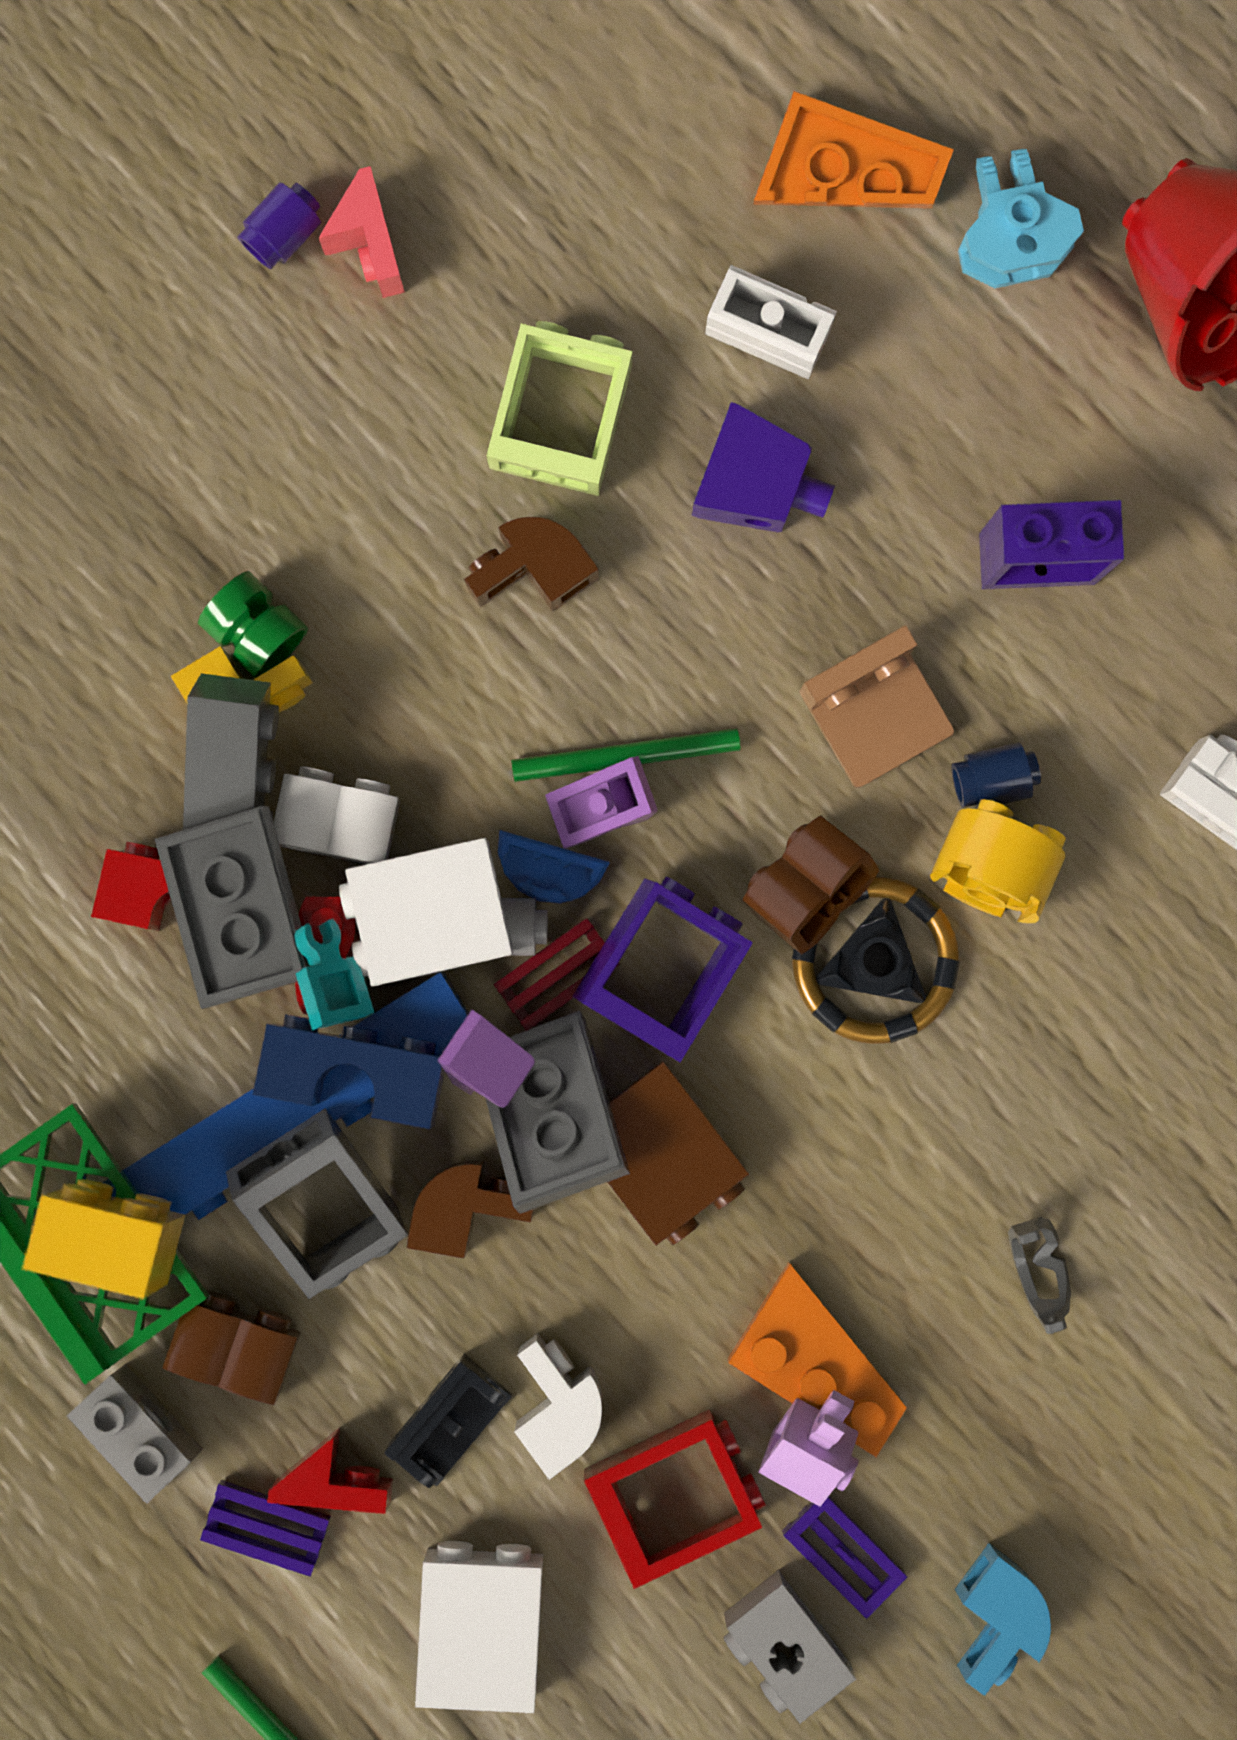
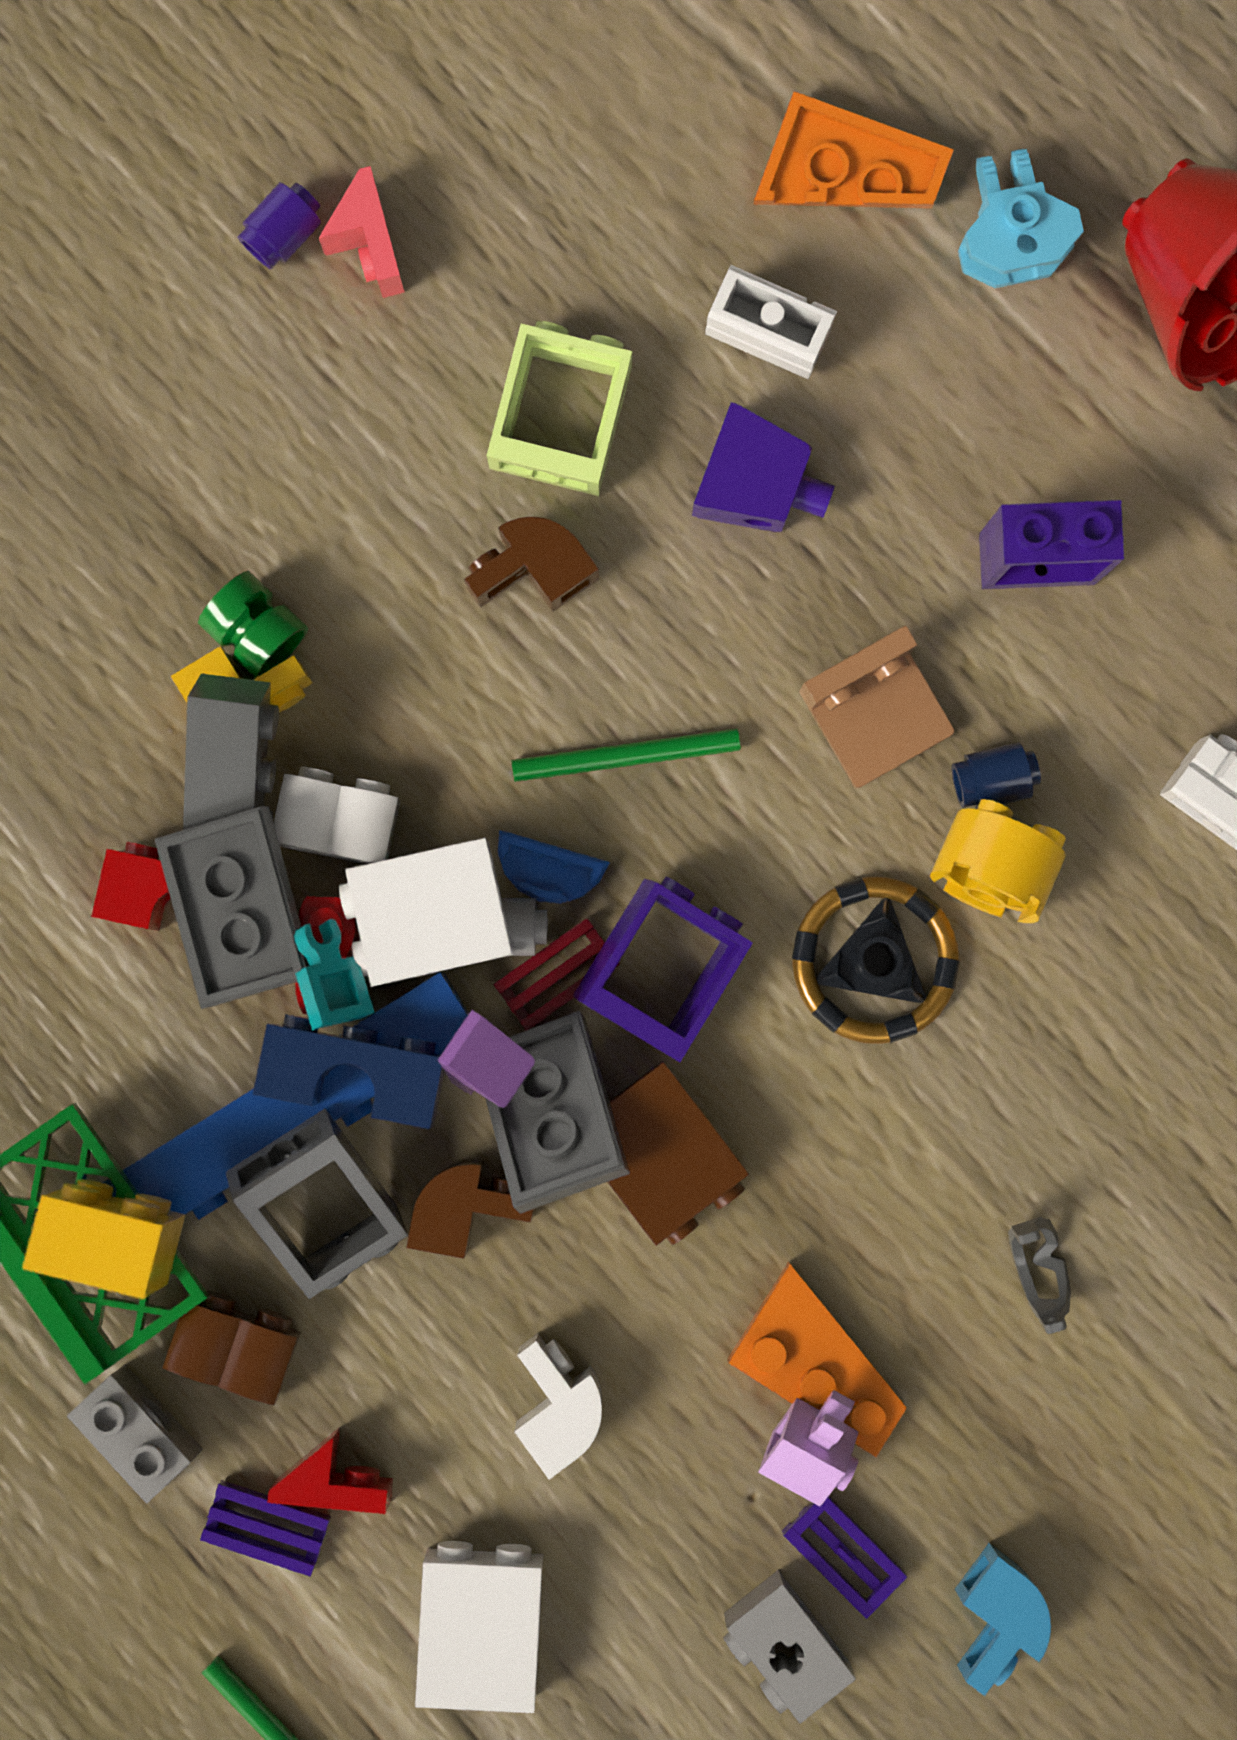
(447, 1422): black hinge -> none
(602, 803): medium lavender slope -> none
(617, 1519): red window -> none
(810, 883): reddish brown brick -> none

